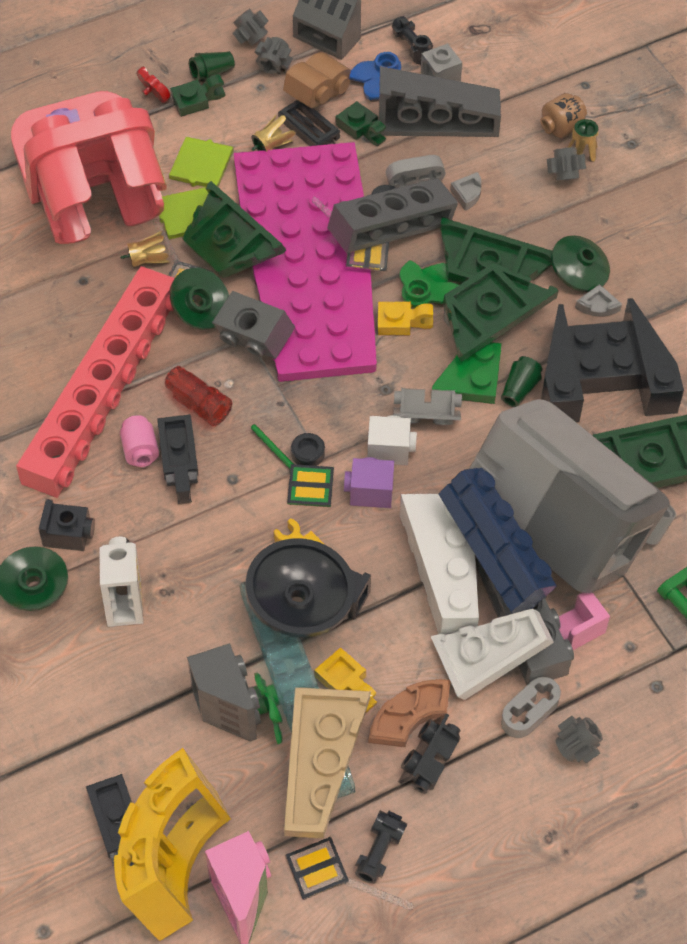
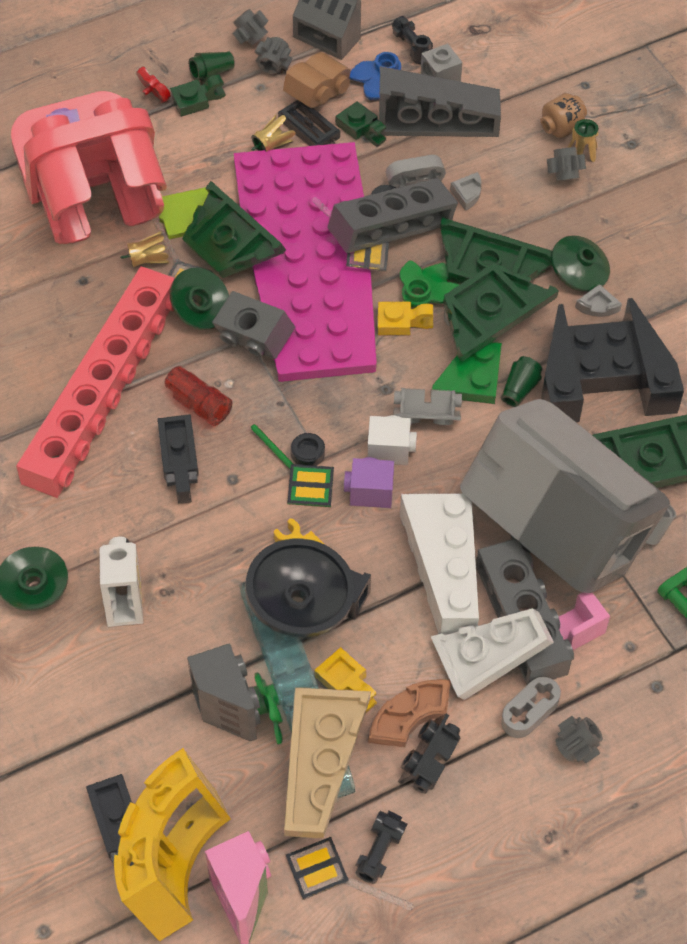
(65, 526): black brick -> none
(139, 441): bright pink brick -> none
(201, 162): lime piece -> none
(497, 539): dark blue brick -> none

